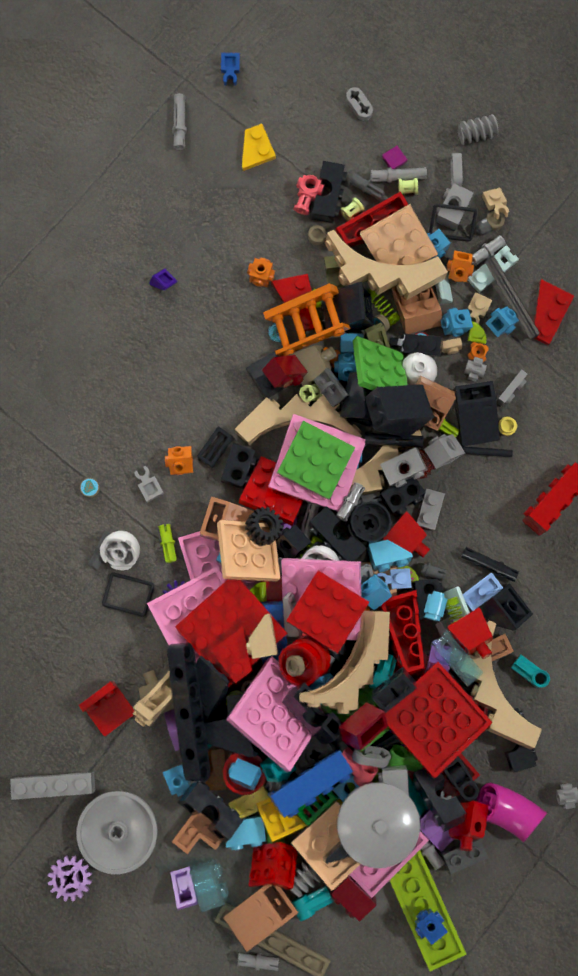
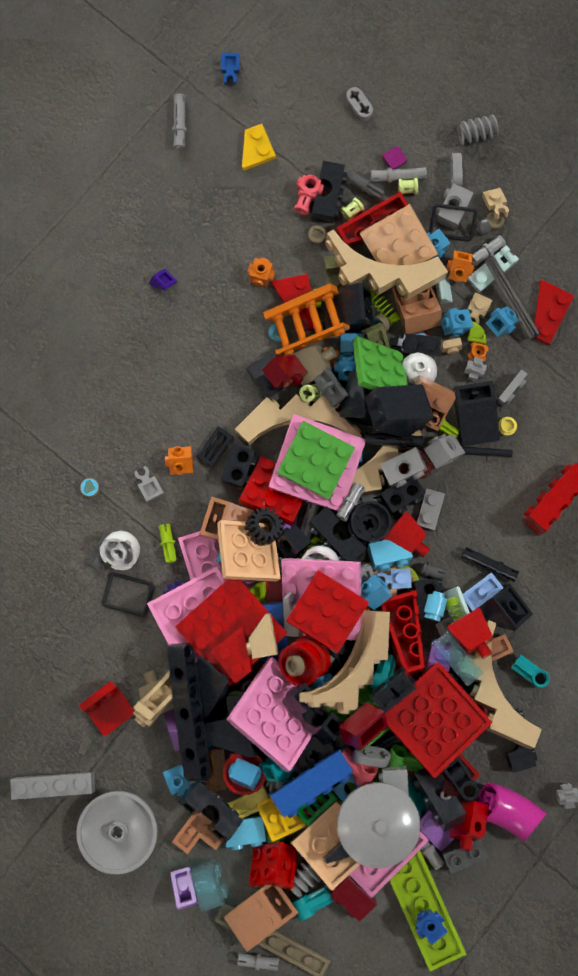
(62, 873): lavender gear -> none

